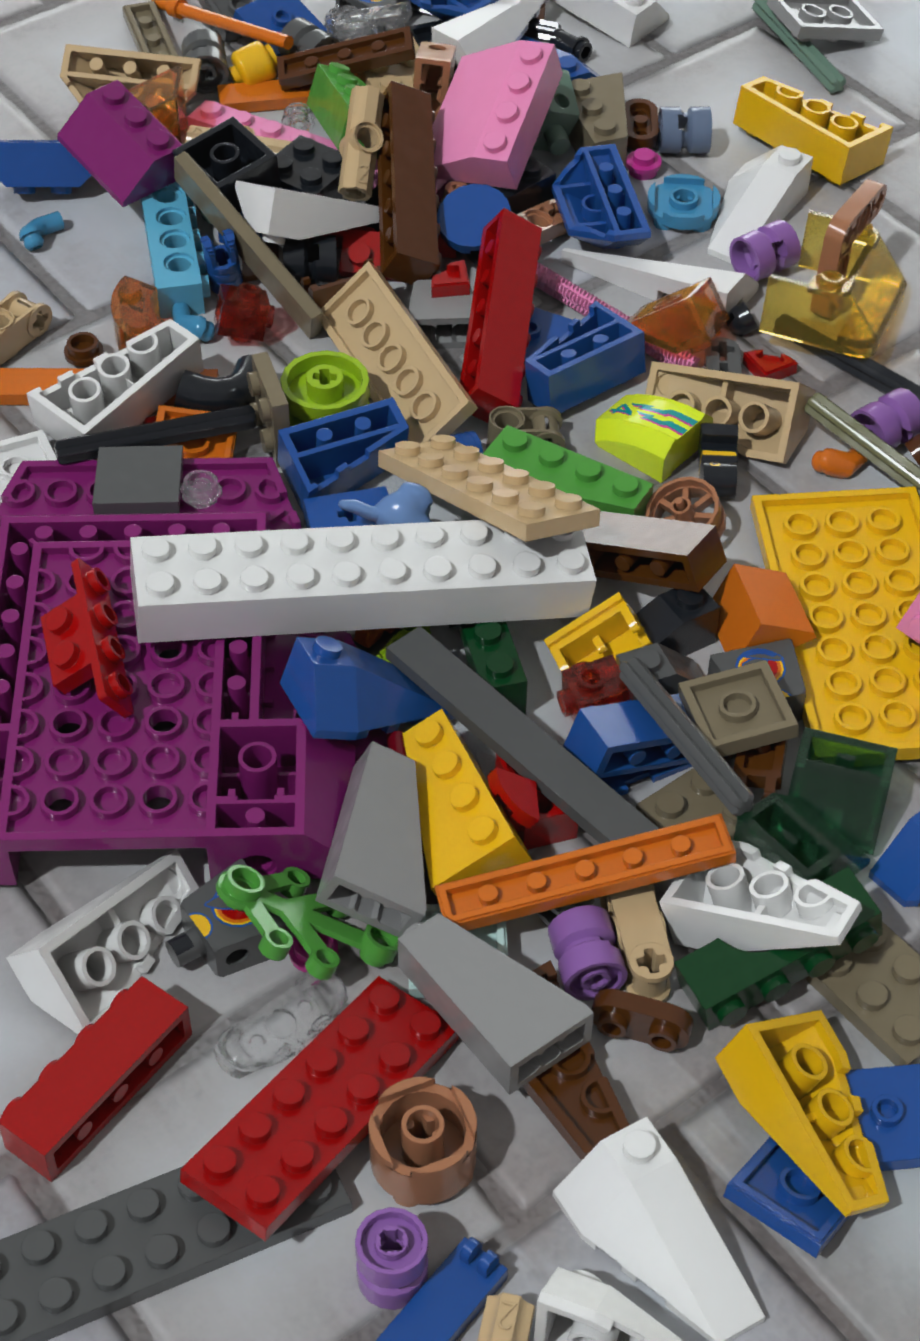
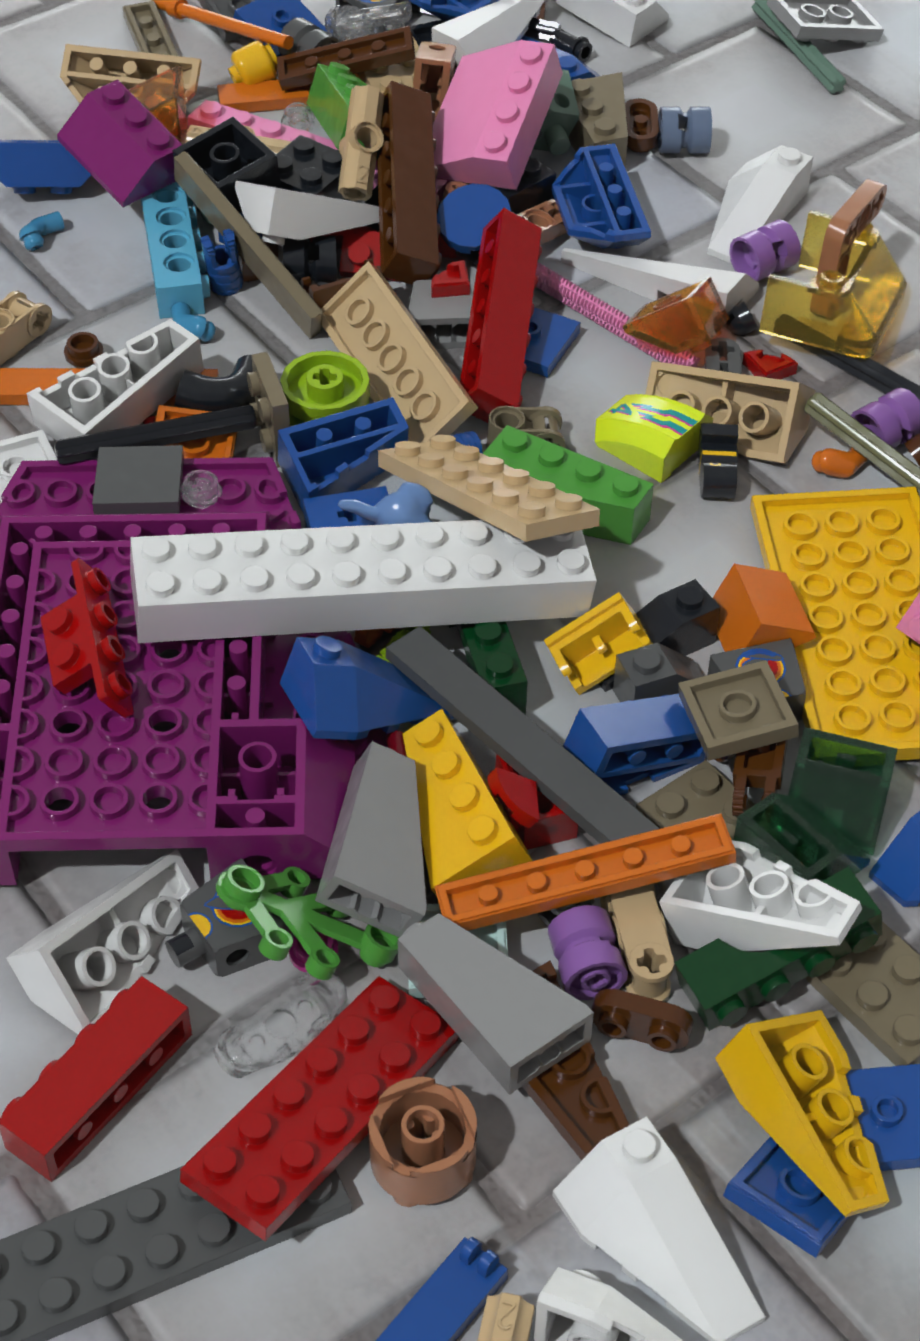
(133, 309): clear orange brick -> none
(211, 50): dark grey wheel -> none
(243, 312): clear red brick -> none
(391, 1257): medium lavender wheel -> none
(586, 360): blue wedge -> none
(591, 685): clear red brick -> none
(643, 163): dark pink plate -> none
(654, 551): reddish brown brick -> none
(676, 499): nougat wheel -> none
(687, 737): dark grey axle -> none
(694, 214): dark azure plate -> none
(839, 143): yellow wedge -> none

